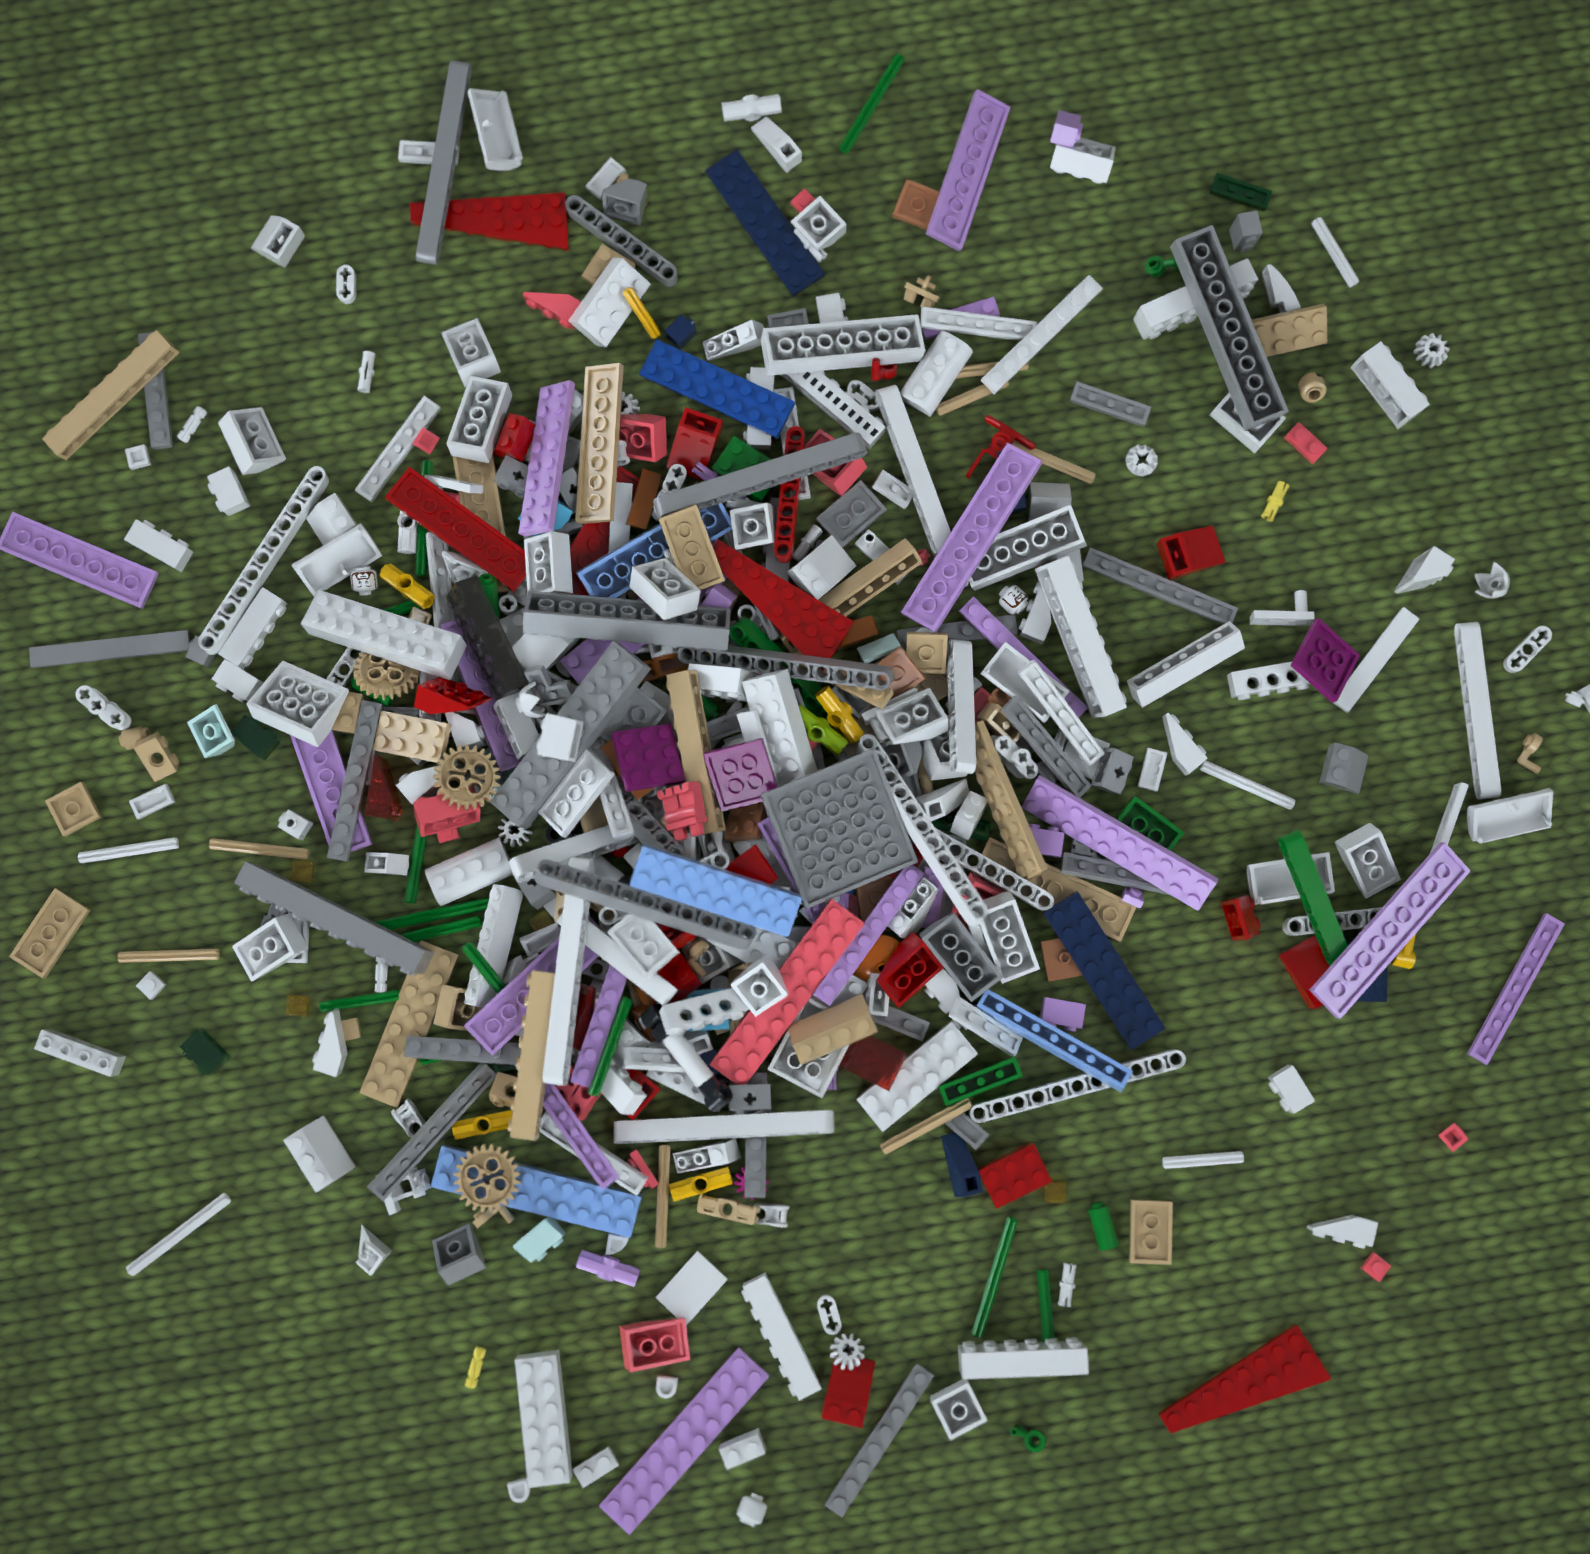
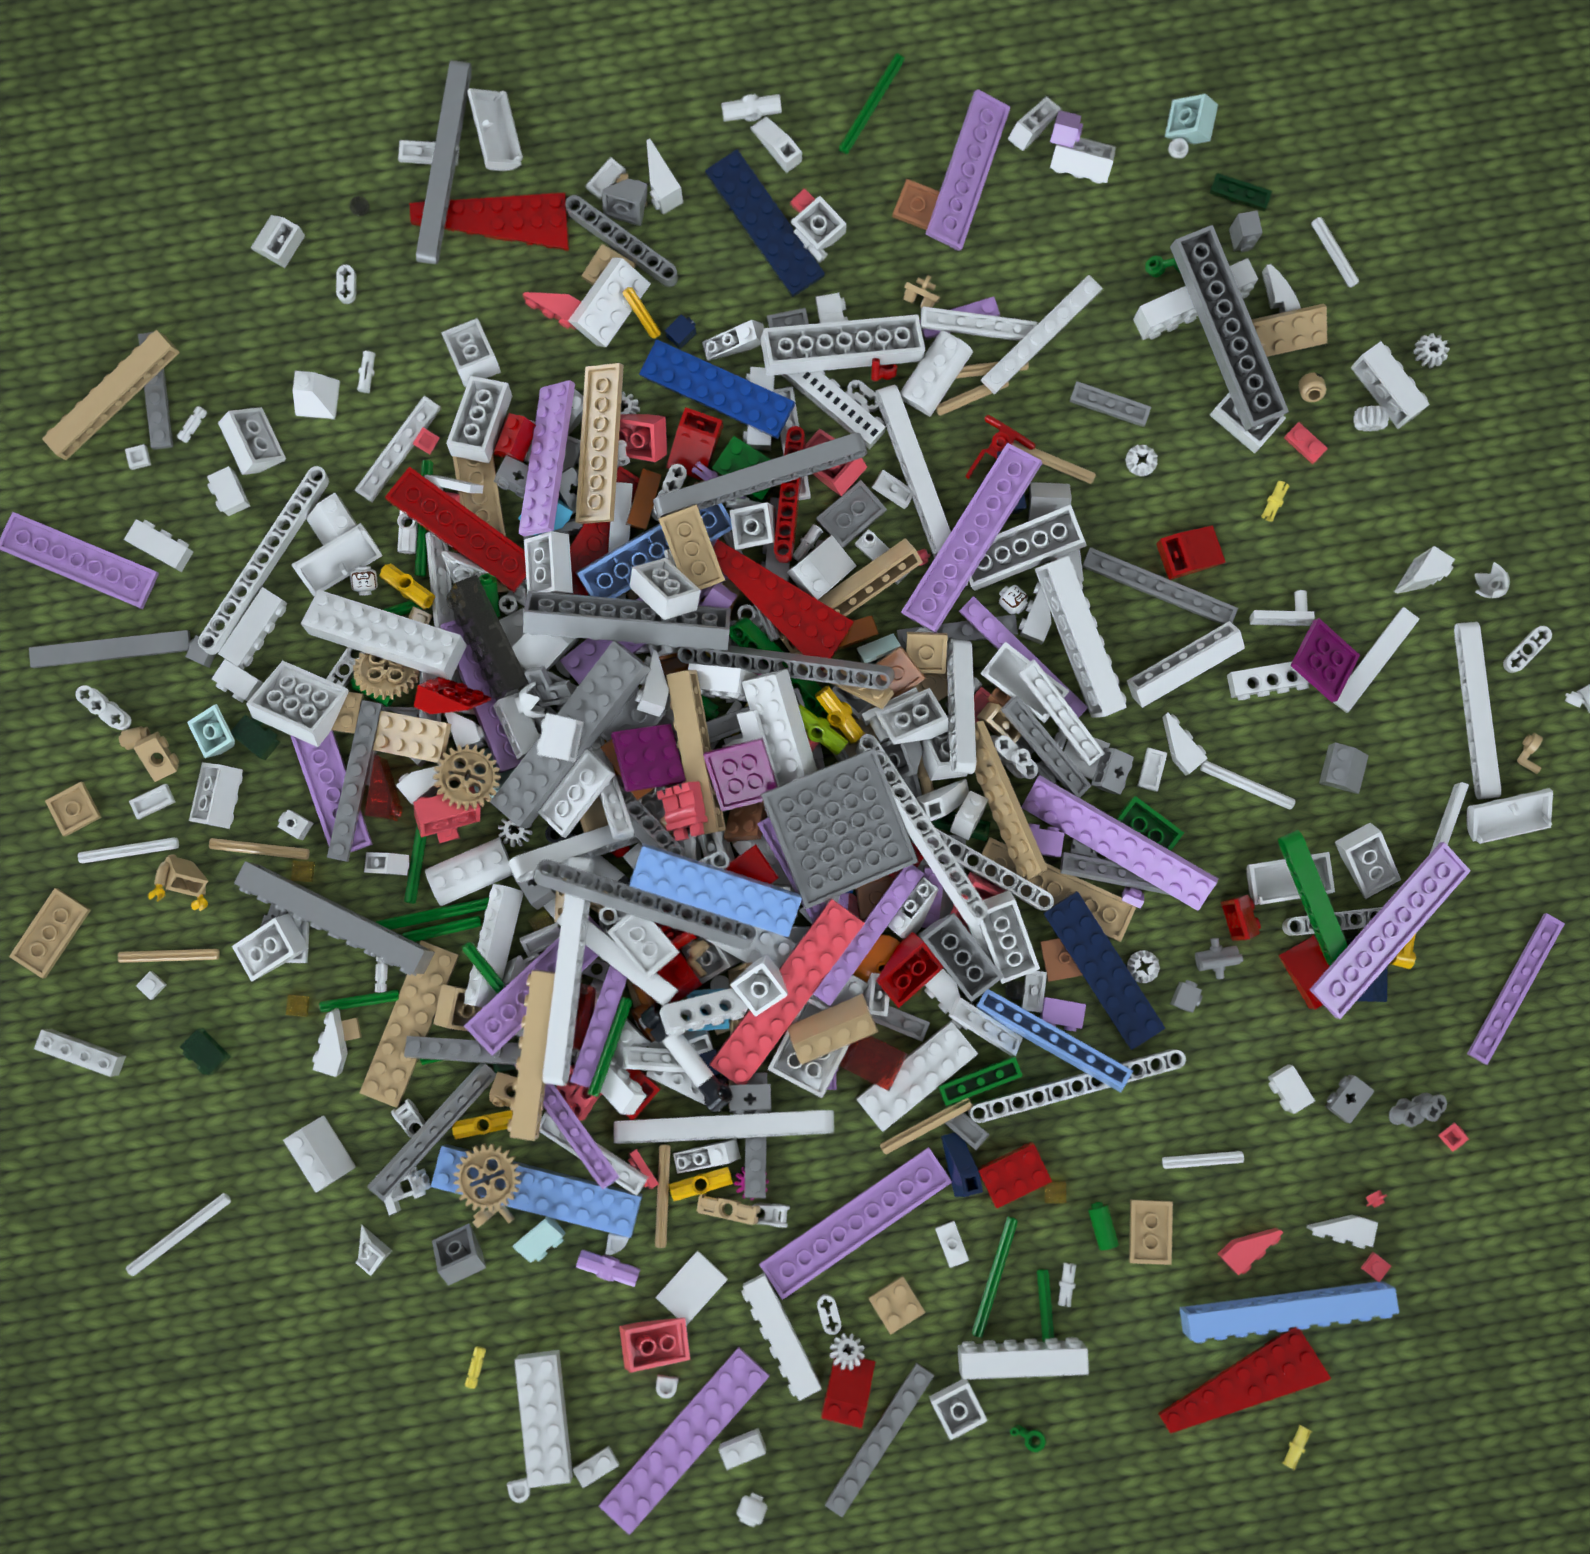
(181, 877): none -> tan torso
(216, 795): none -> white slope
(315, 395): none -> white slope
(359, 206): none -> clear smoke plate
(654, 688): none -> white slope
(664, 186): none -> white slope
(855, 1223): none -> lavender plate
(896, 1305): none -> tan plate
(951, 1244): none -> white plate
(1015, 990): none -> clear smoke plate
(1033, 123): none -> white slope
(1034, 991): none -> white plate
(1134, 963): none -> white gear
(1178, 148): none -> white plate
(1187, 996): none -> light grey brick
(1192, 119): none -> light aqua slope
(1218, 958): none -> light grey pin
(1245, 1250): none -> coral slope
(1288, 1311): none -> light blue brick
(1297, 1447): none -> light yellow pin
(1358, 1093): none -> light grey brick
(1371, 418): none -> white gear
(1376, 1199): none -> coral plate
(1415, 1111): none -> light grey axle

